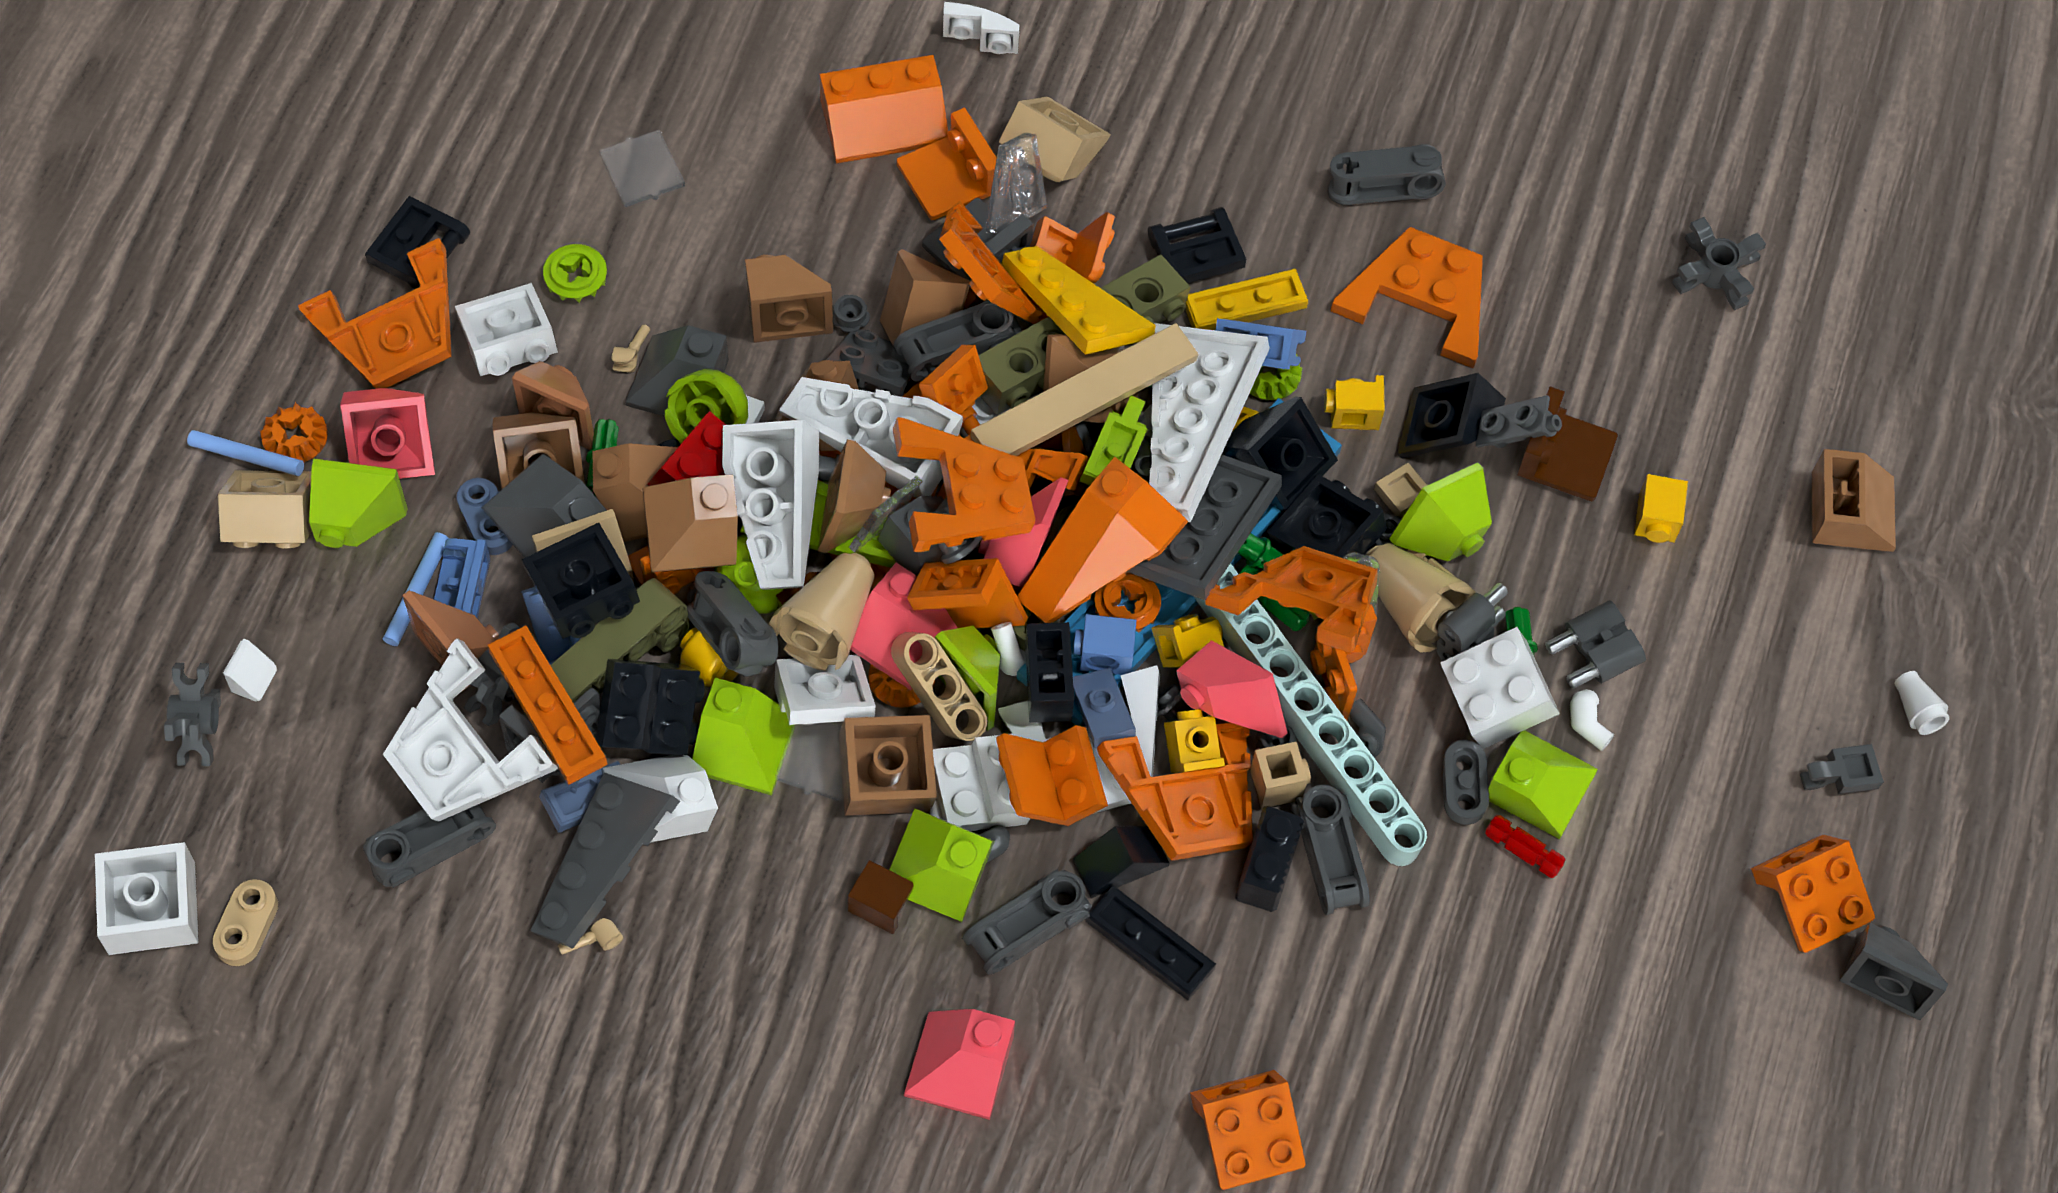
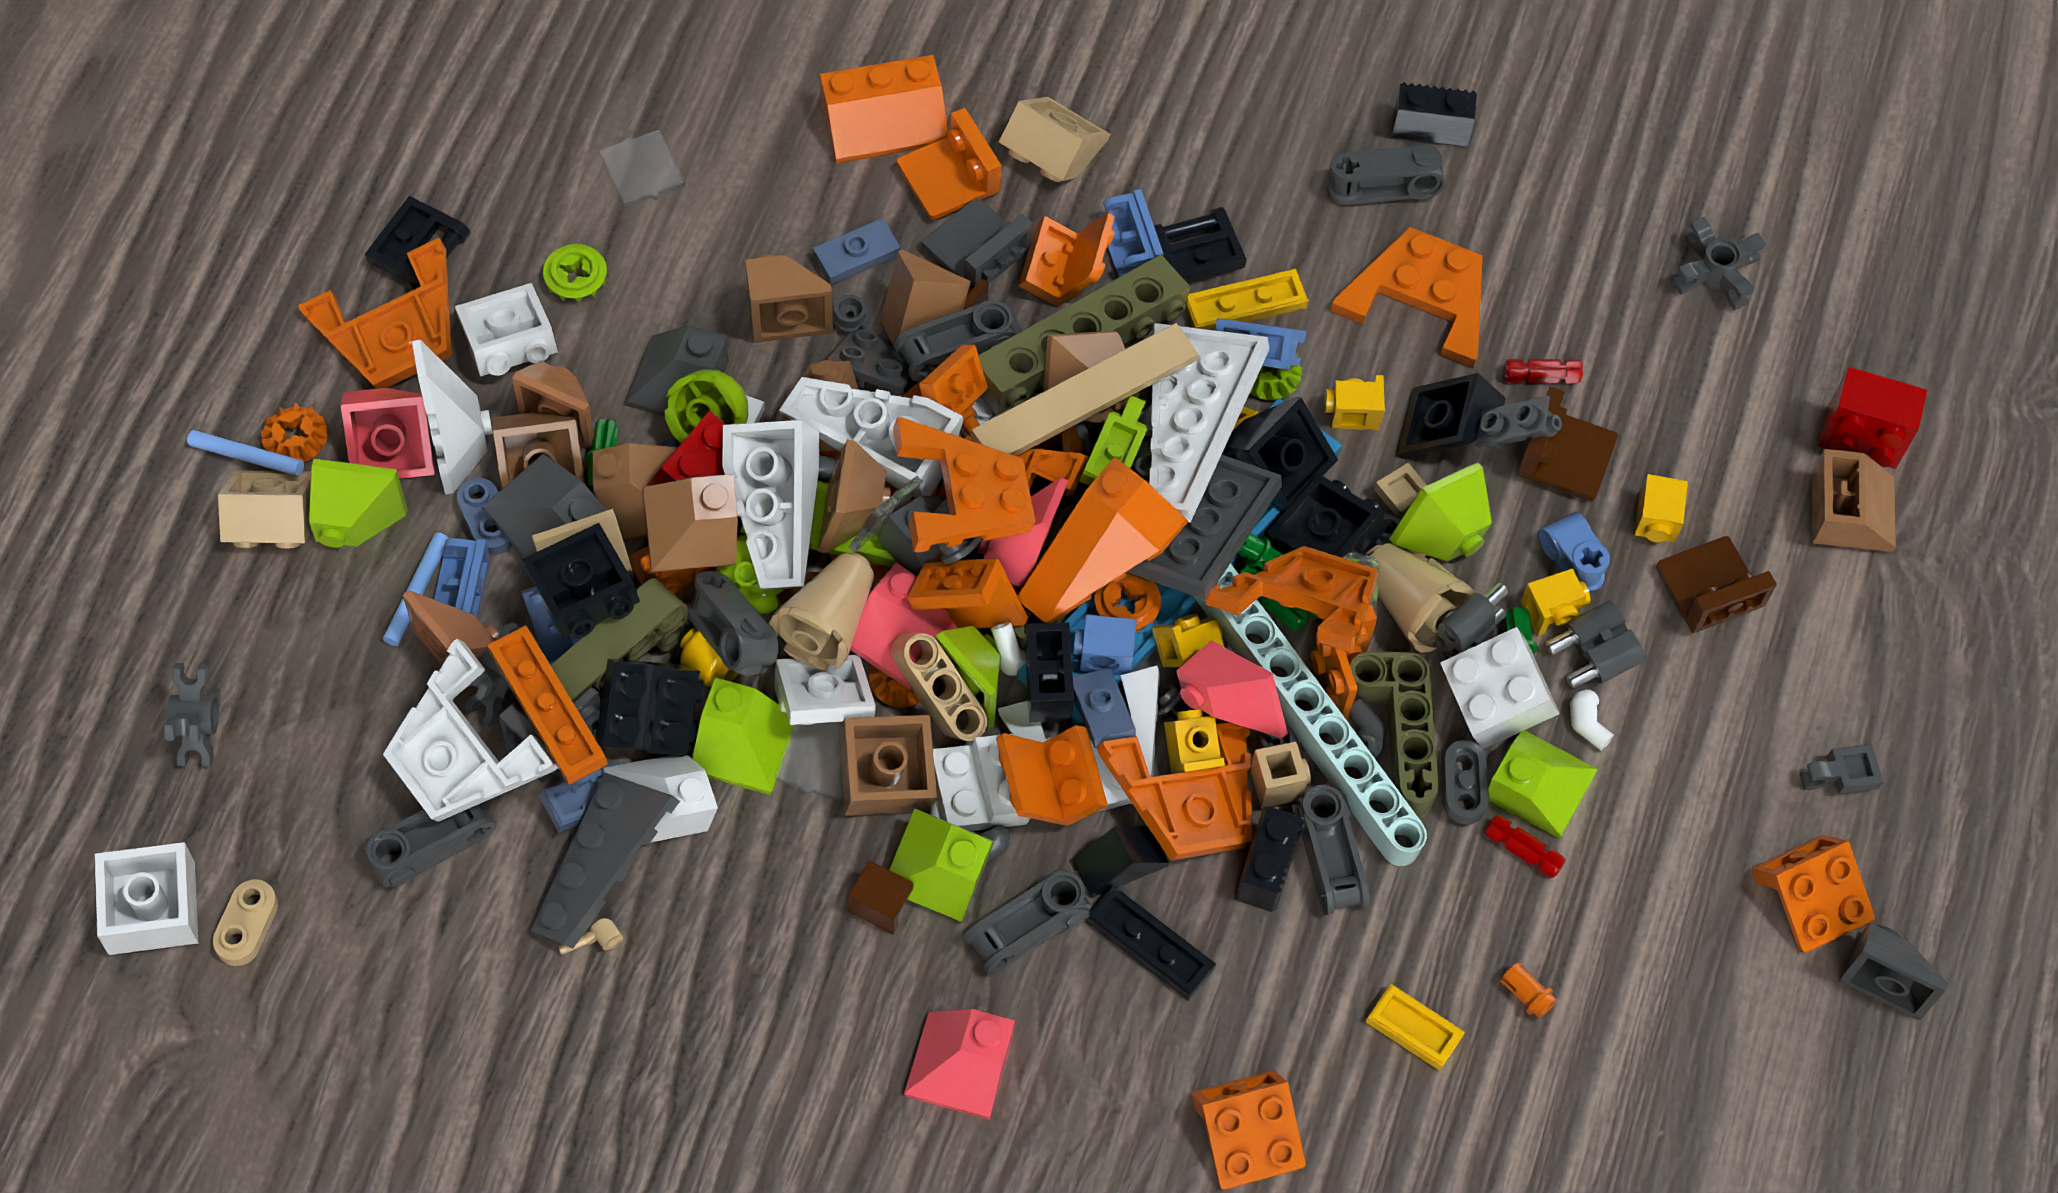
(249, 671): white slope -> none
(453, 418): none -> white wedge
(626, 358): tan hand -> none
(856, 251): none -> sand blue plate
(988, 275): orange wing -> none
(996, 31): white slope -> none
(1016, 182): clear wing -> none
(1075, 304): yellow wing -> none
(1134, 235): none -> medium blue hinge
(1403, 733): none -> olive beam
(1415, 1027): none -> yellow tile
(1434, 114): none -> black brick
(1528, 990): none -> orange pin
(1543, 371): none -> red axle
(1555, 600): none -> yellow brick
(1574, 545): none -> medium blue piece
(1713, 584): none -> reddish brown bracket
(1873, 417): none -> red brick
(1922, 705): white cone -> none

